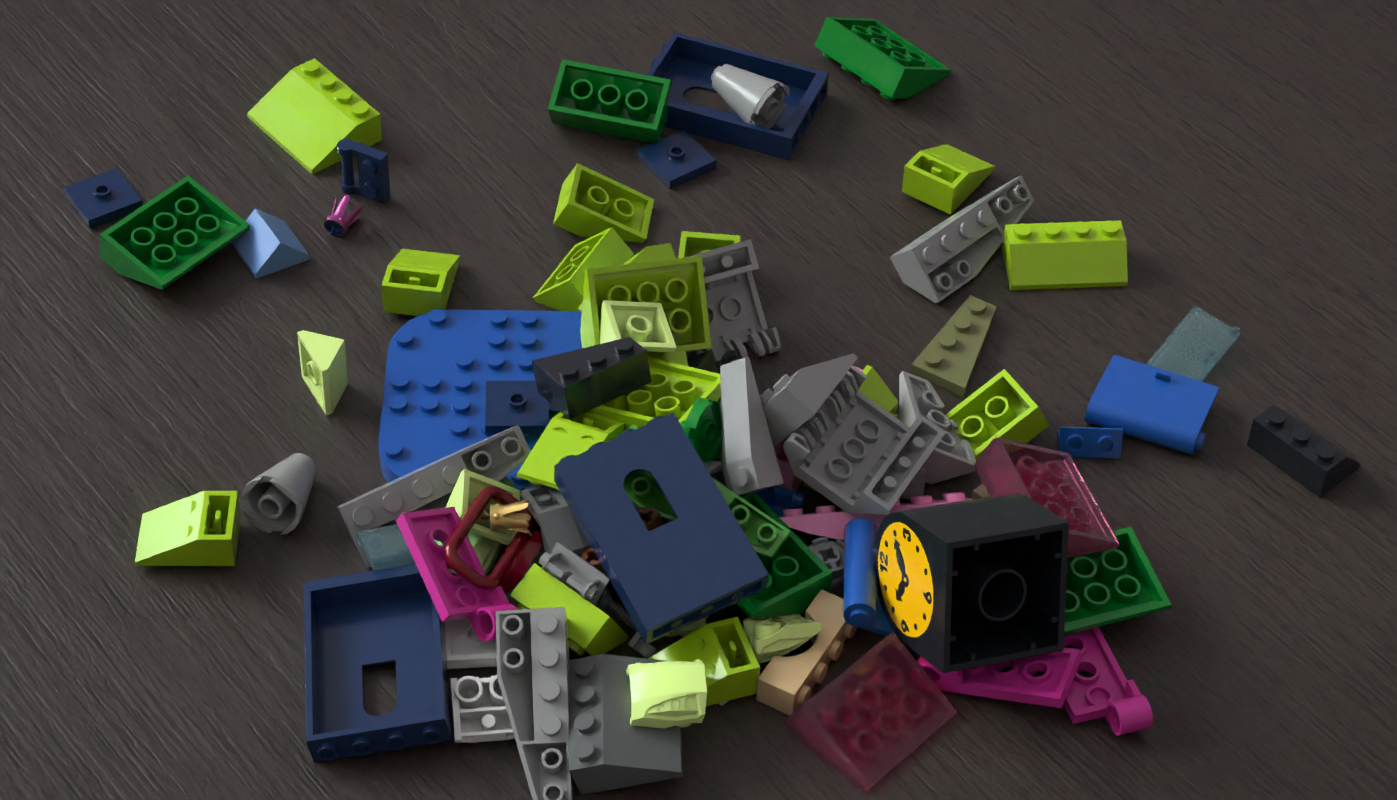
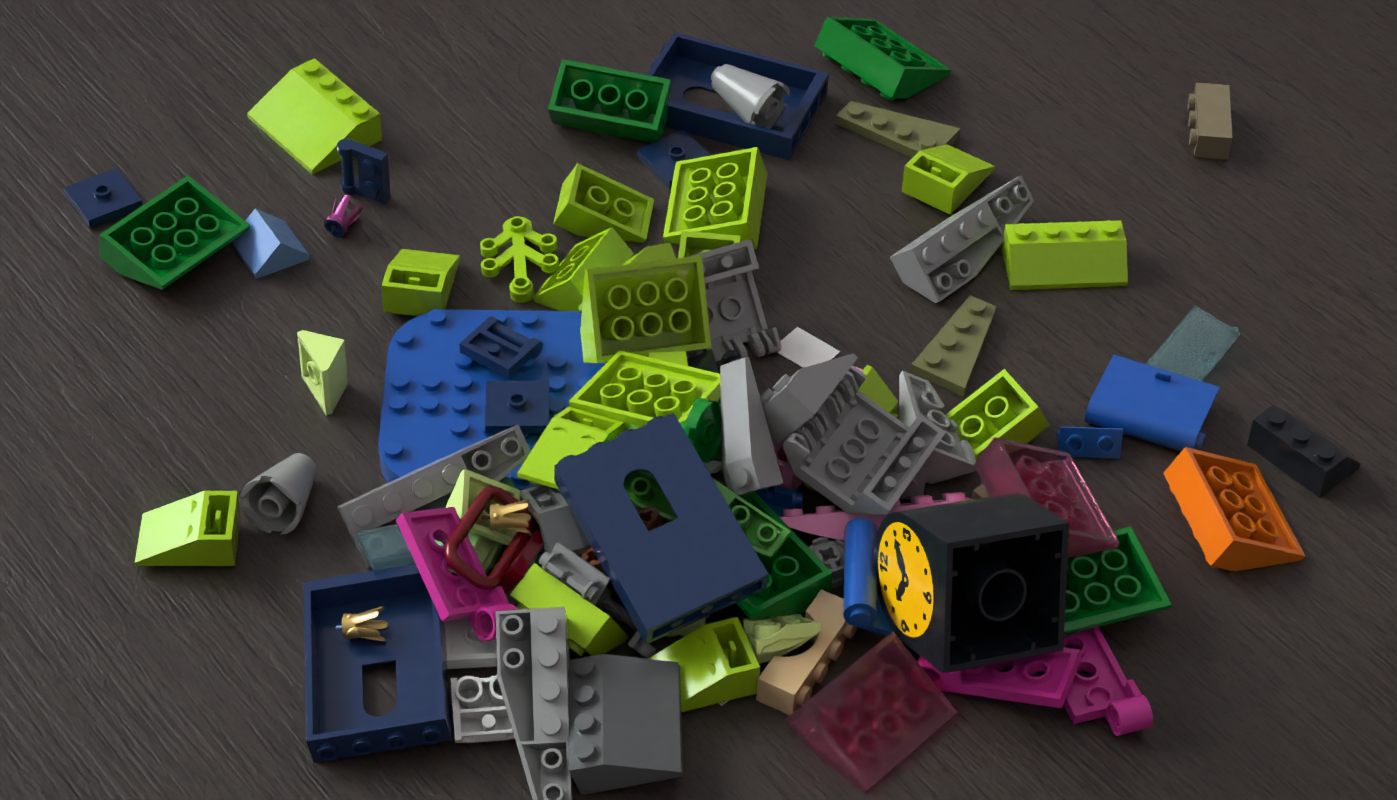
(362, 626): none -> pearl gold piece
(500, 347): none -> dark blue plate
(517, 231): none -> lime plant
(591, 375): black wedge -> none
(639, 320): yellowish green slope -> none
(667, 693): yellowish green slope -> none
(717, 196): none -> lime slope
(805, 348): none -> white sticker
(894, 129): none -> olive wing
(1210, 121): none -> dark tan brick
(1231, 511): none -> orange slope

